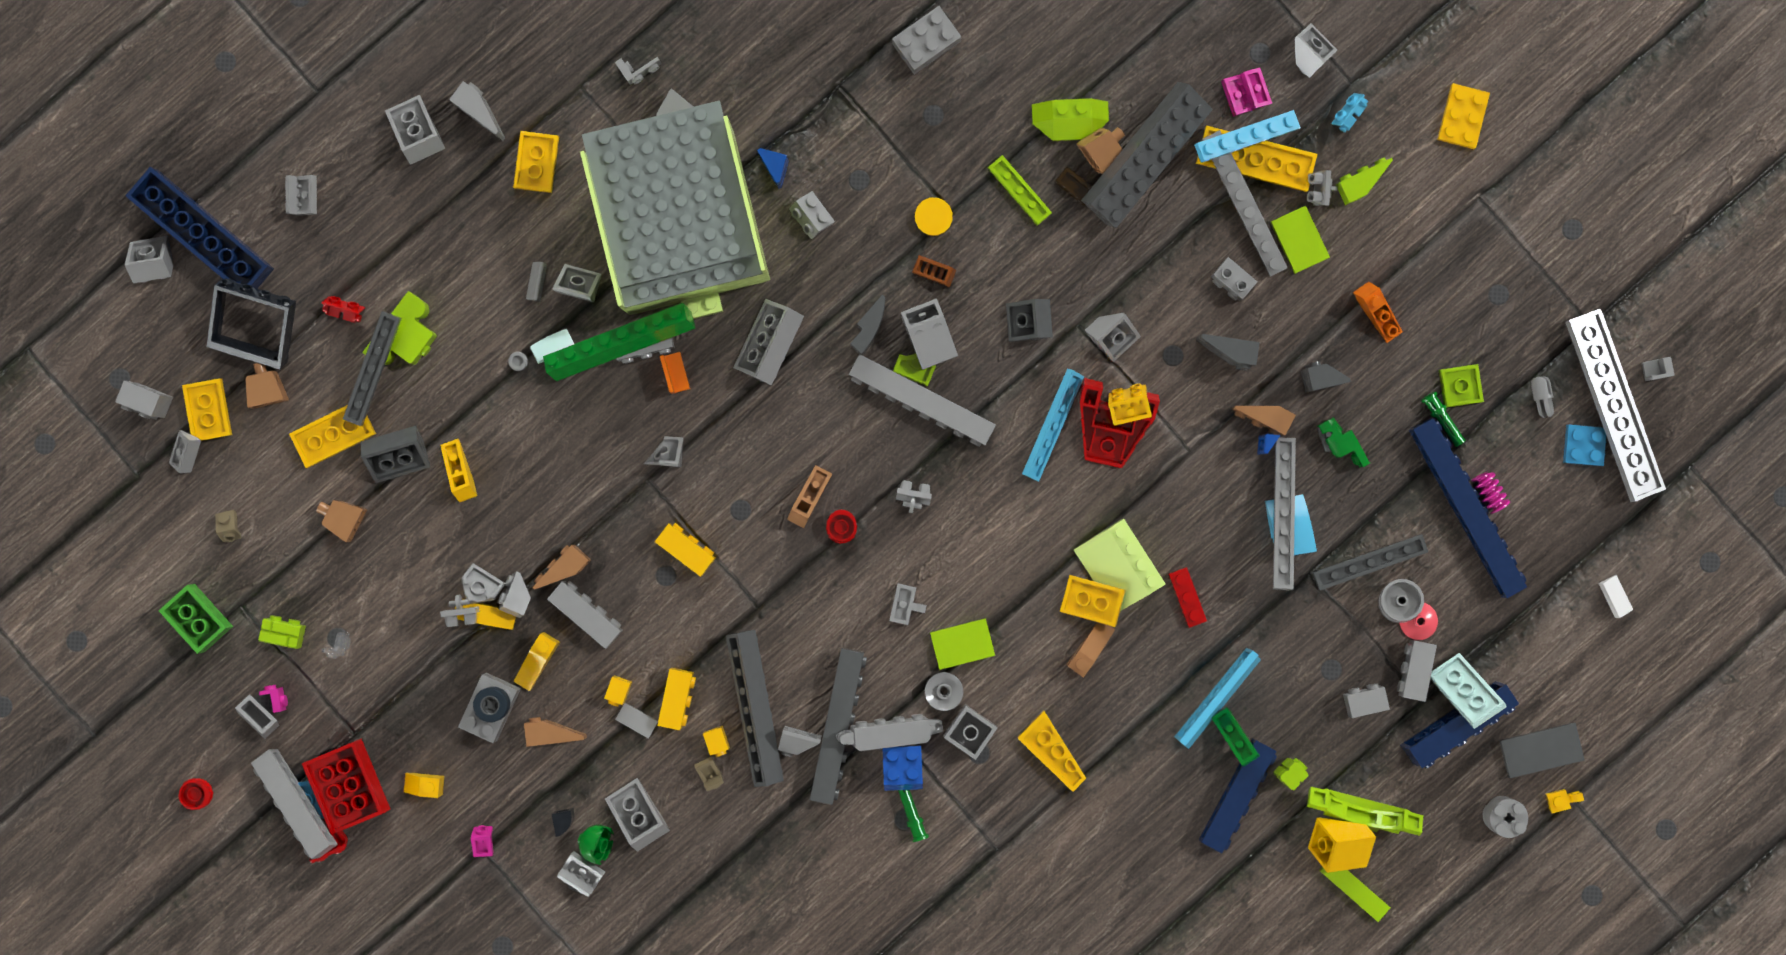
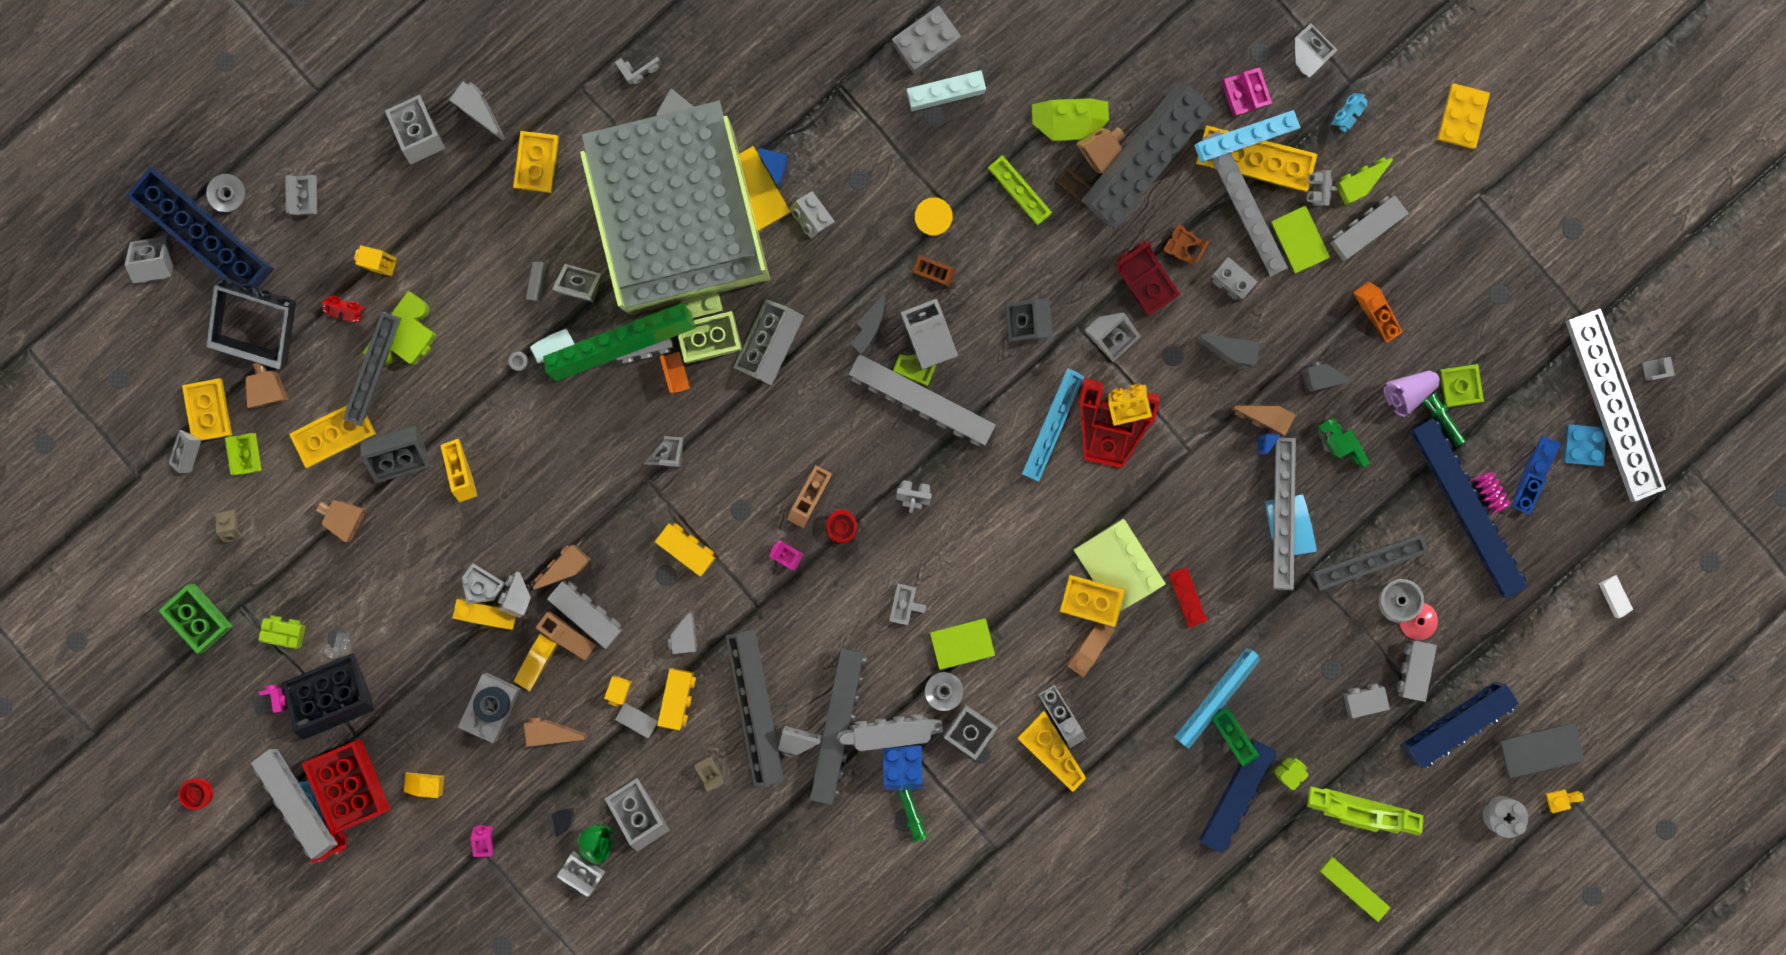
(143, 400): light grey brick -> none
(219, 186): none -> light grey dish
(243, 454): none -> lime bracket
(257, 716): light grey brick -> none
(327, 697): none -> black slope
(375, 260): none -> yellow brick
(470, 613): light grey hips -> none
(565, 635): none -> medium nougat slope
(684, 636): none -> light grey slope
(710, 338): none -> yellowish green brick
(716, 741): yellow brick -> none
(763, 193): none -> yellow tile
(786, 555): none -> dark pink bracket
(946, 90): none -> light aqua brick
(1062, 716): none -> light grey slope
(1146, 278): none -> dark red bracket
(1180, 241): none -> dark orange piece
(1341, 844): yellow slope -> none
(1370, 227): none -> light grey brick
(1410, 391): none -> lavender cone
(1467, 690): light aqua tile -> none
(1534, 474): none -> blue slope
(1543, 395): light grey arm -> none

